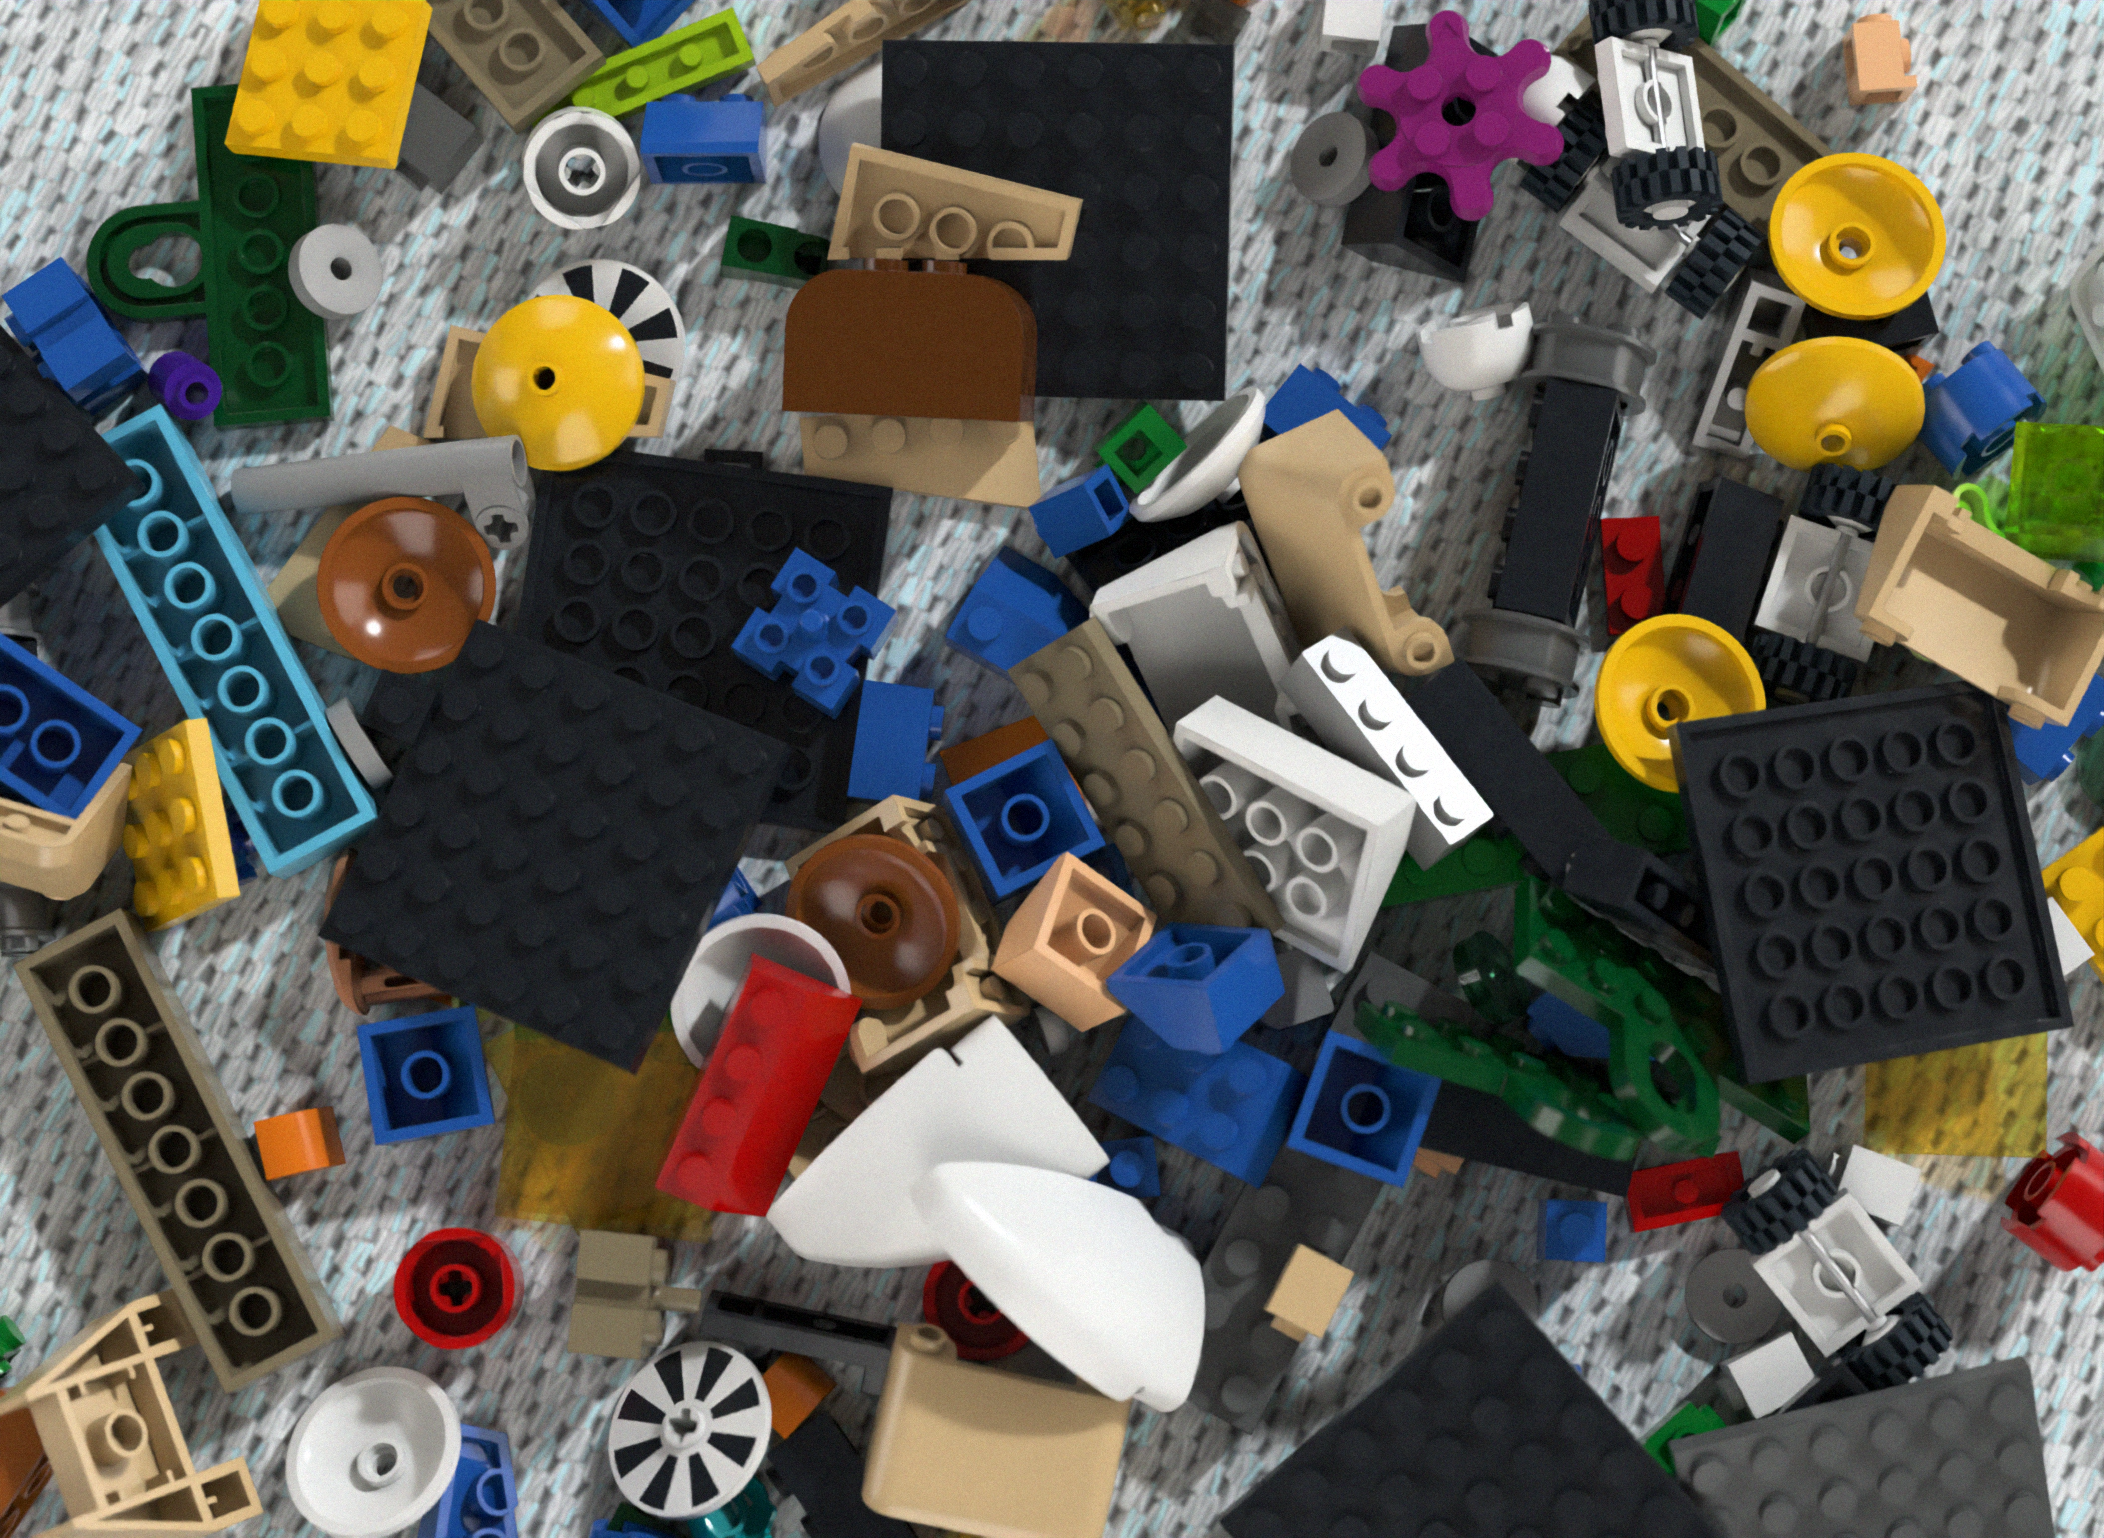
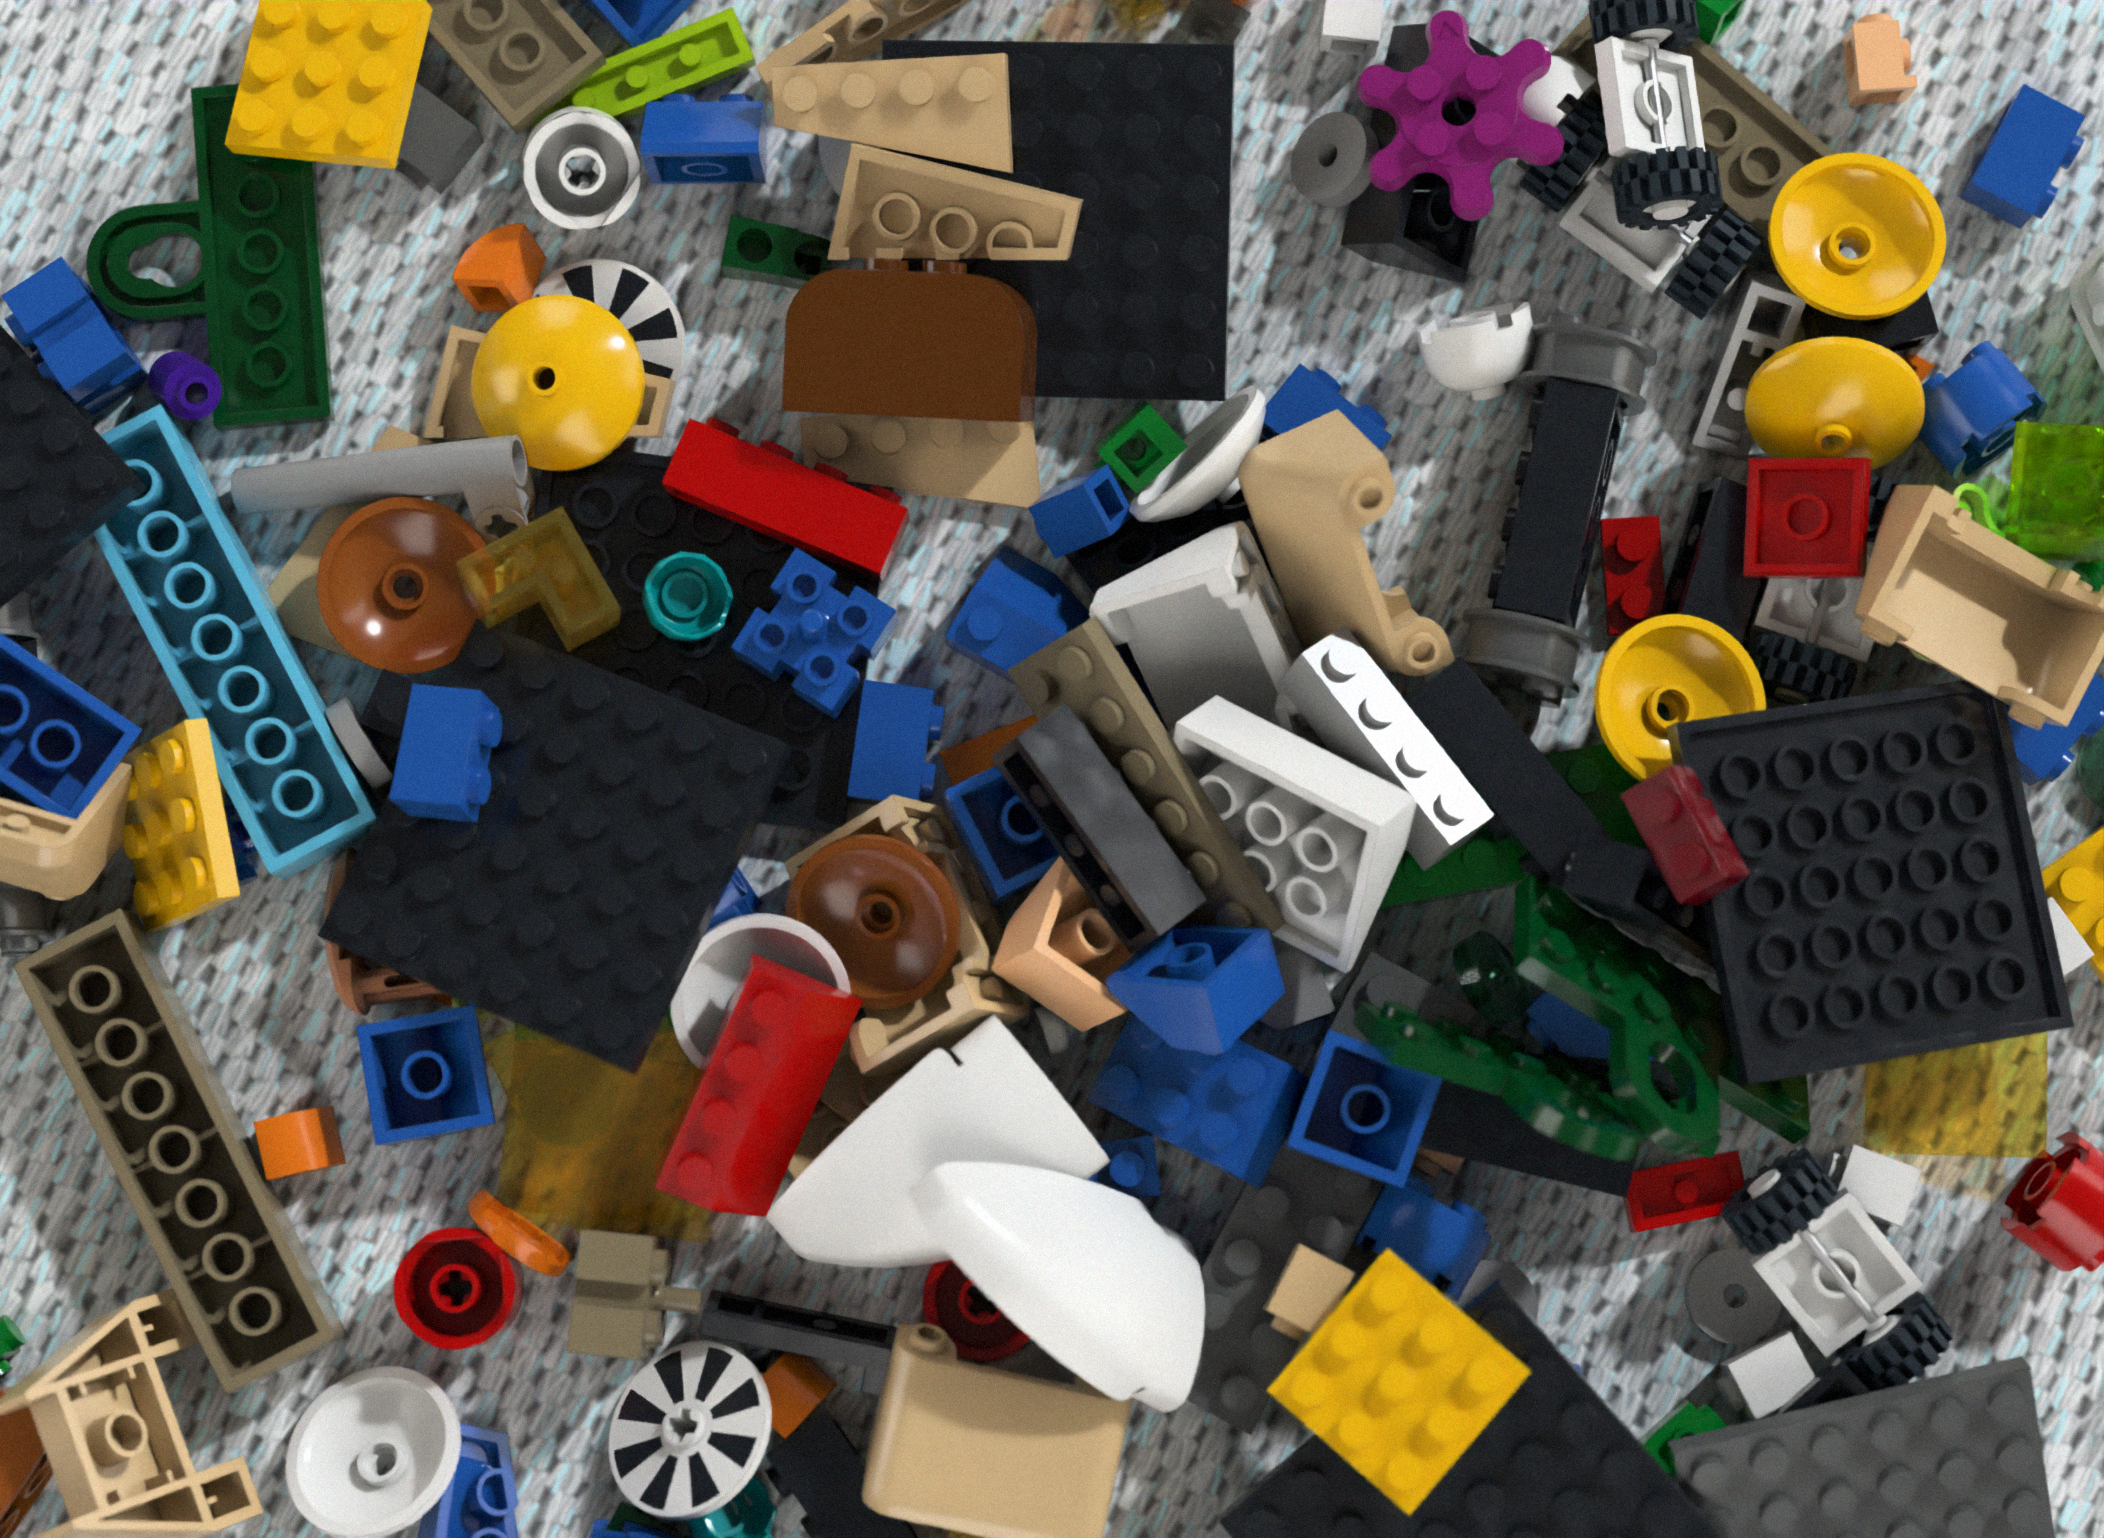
(318, 287): light grey piece -> none
(446, 753): none -> blue brick
(500, 269): none -> orange brick
(519, 1235): none -> orange tile
(546, 566): none -> clear yellow brick
(687, 596): none -> teal hair
(787, 499): none -> red brick
(912, 105): none -> tan wing
(1098, 828): none -> black brick
(1399, 1381): none -> yellow plate
(1428, 1236): none -> blue brick
(1571, 1230): blue brick -> none
(1684, 835): none -> dark red brick
(1807, 518): none -> red tile
(2024, 157): none -> blue brick

